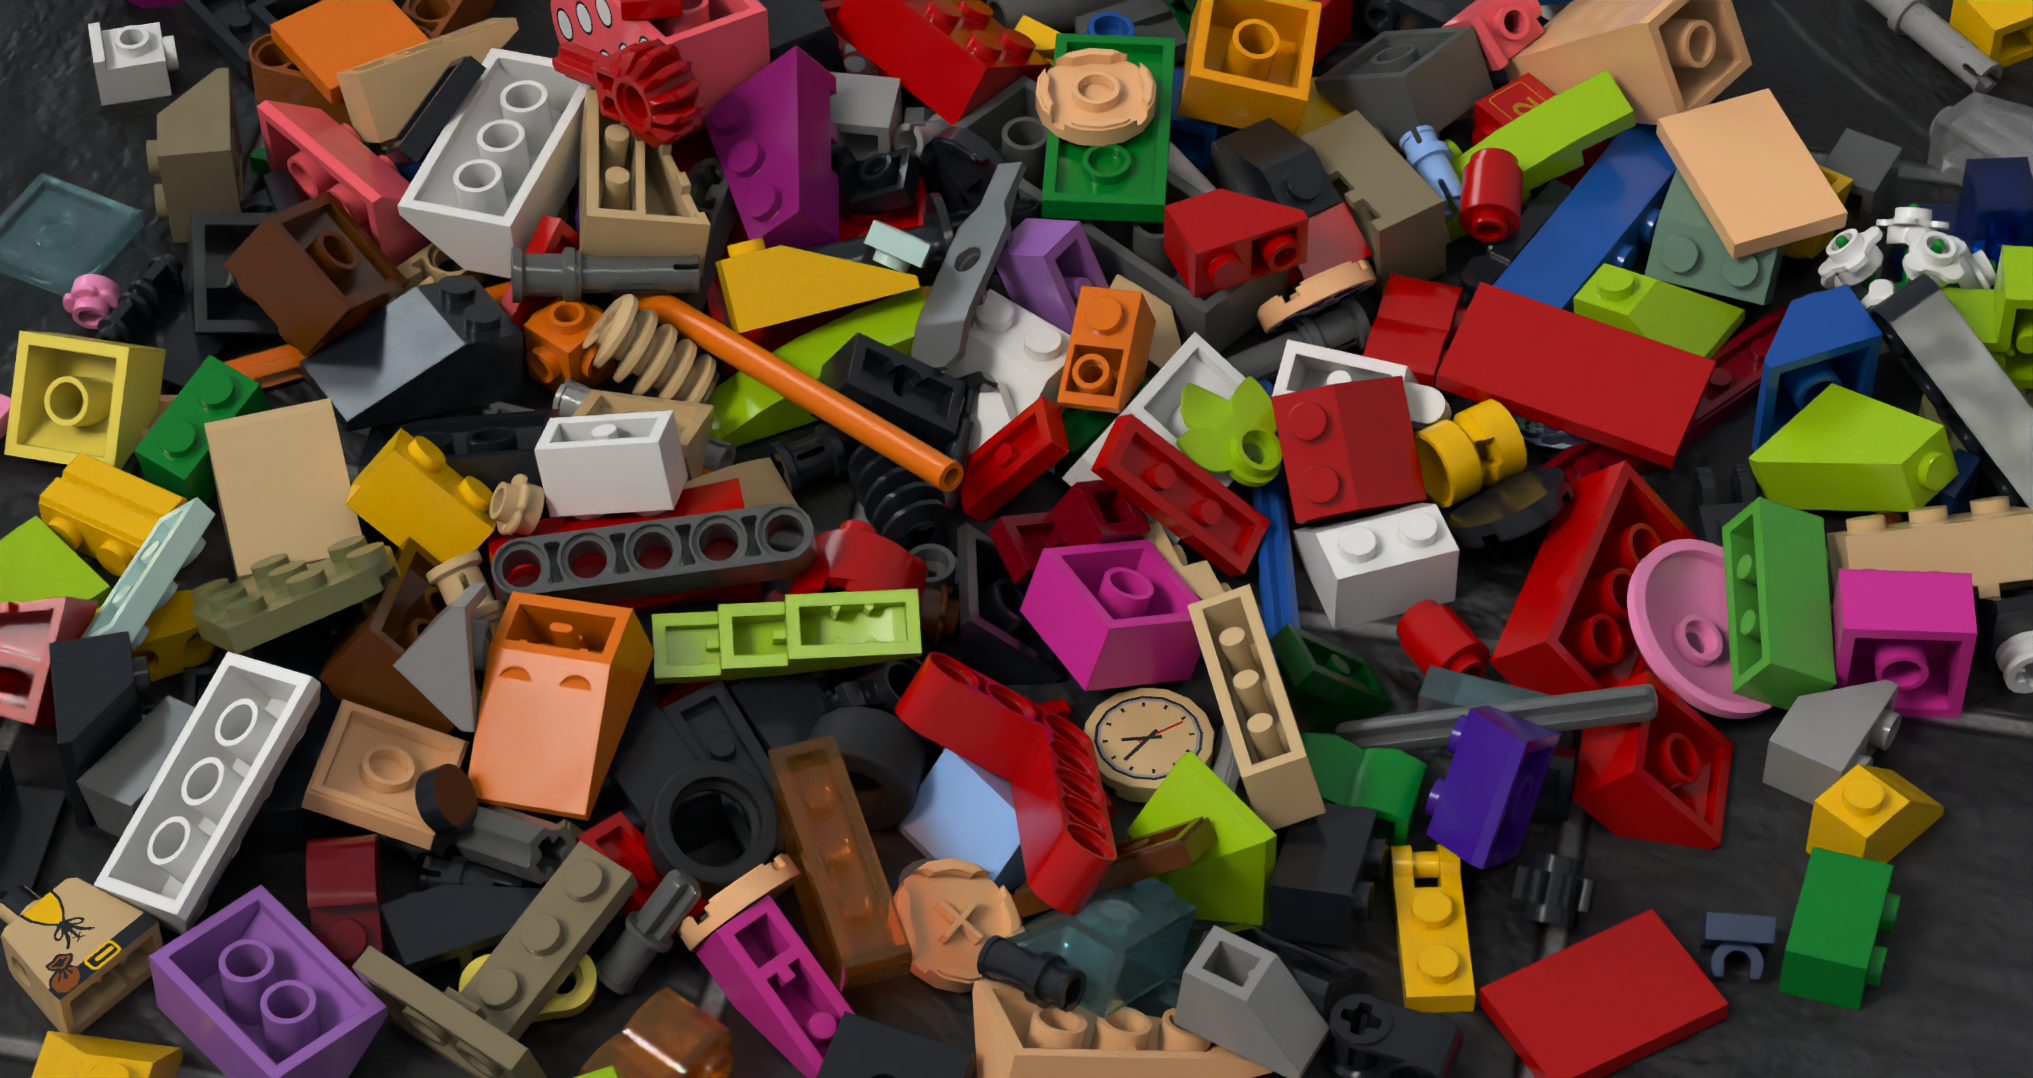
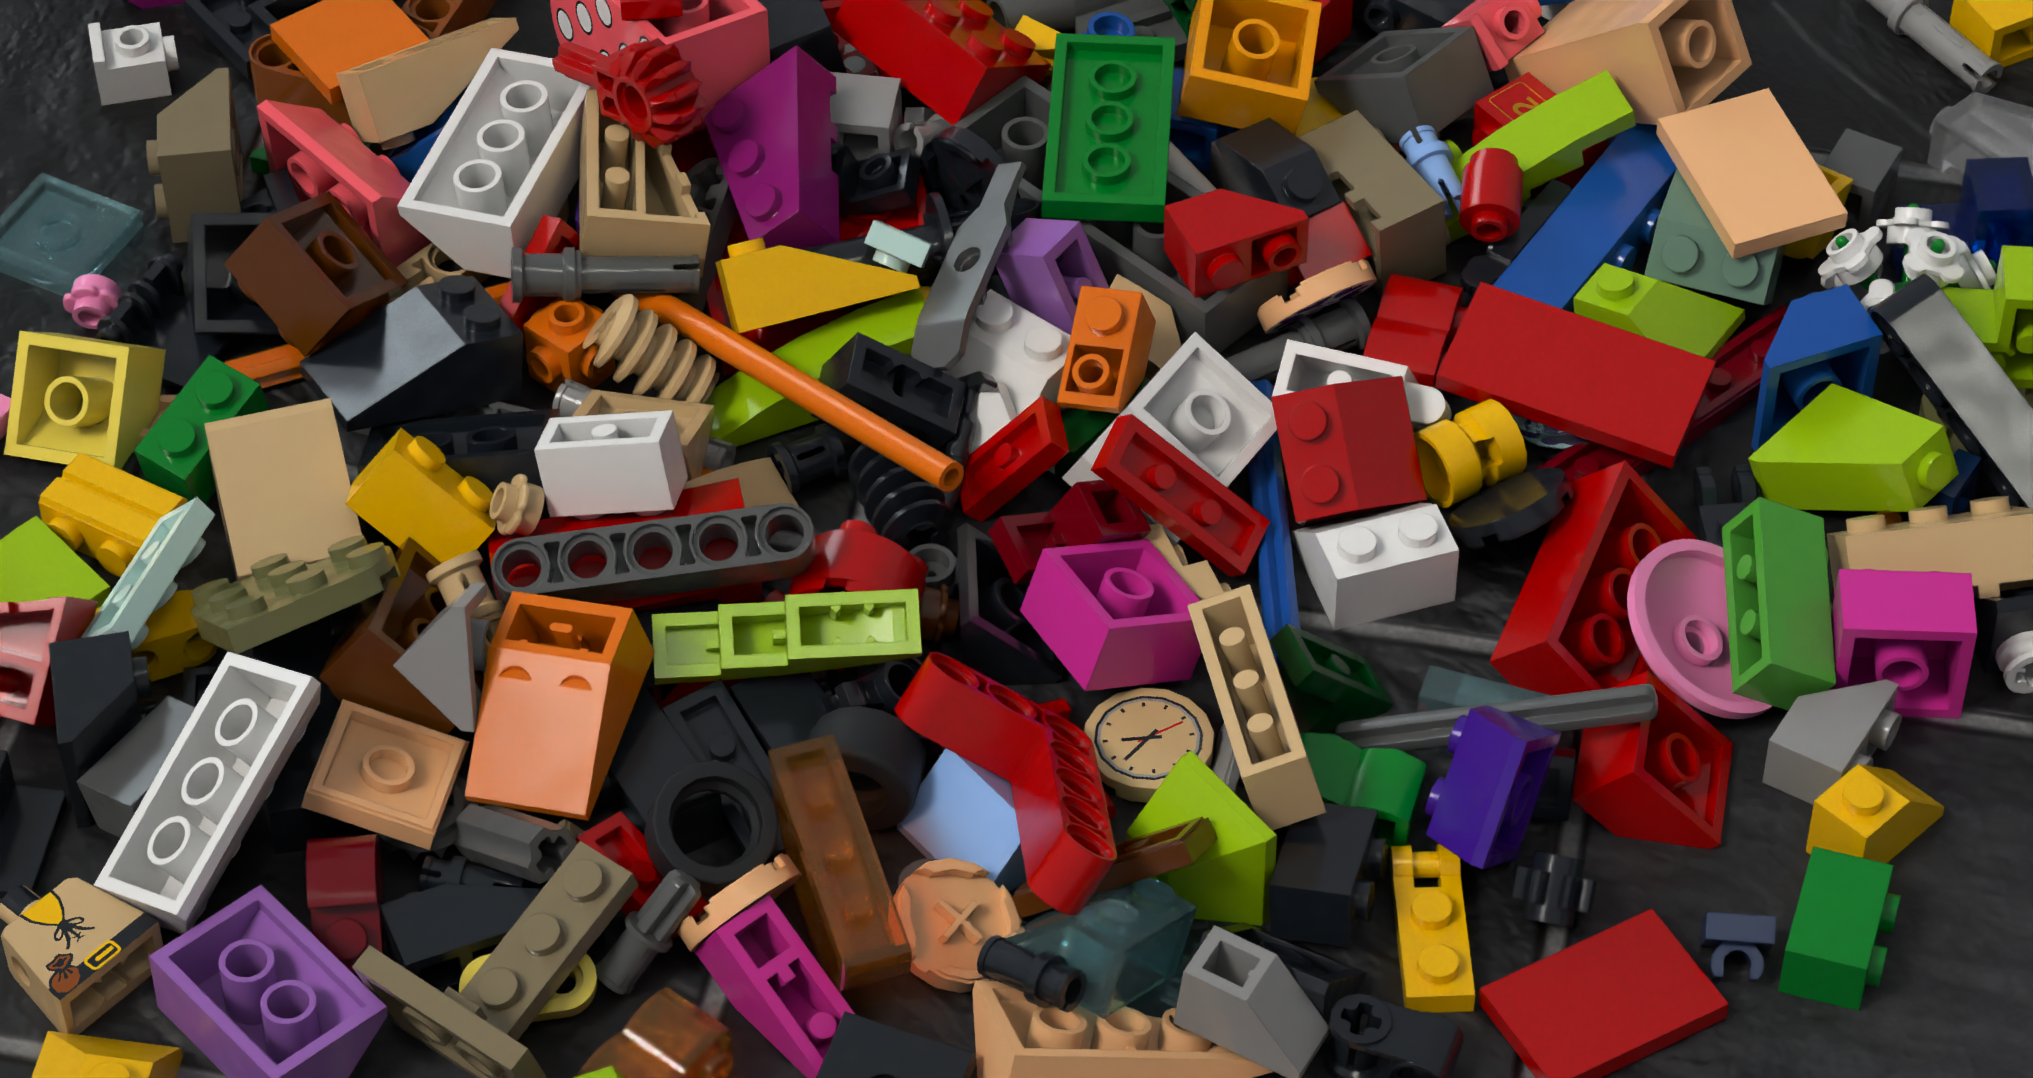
(434, 111): black tile -> none
(446, 799): tile -> none
(1096, 97): light nougat tile -> none
(1227, 430): lime plate -> none
(1439, 638): red brick -> none

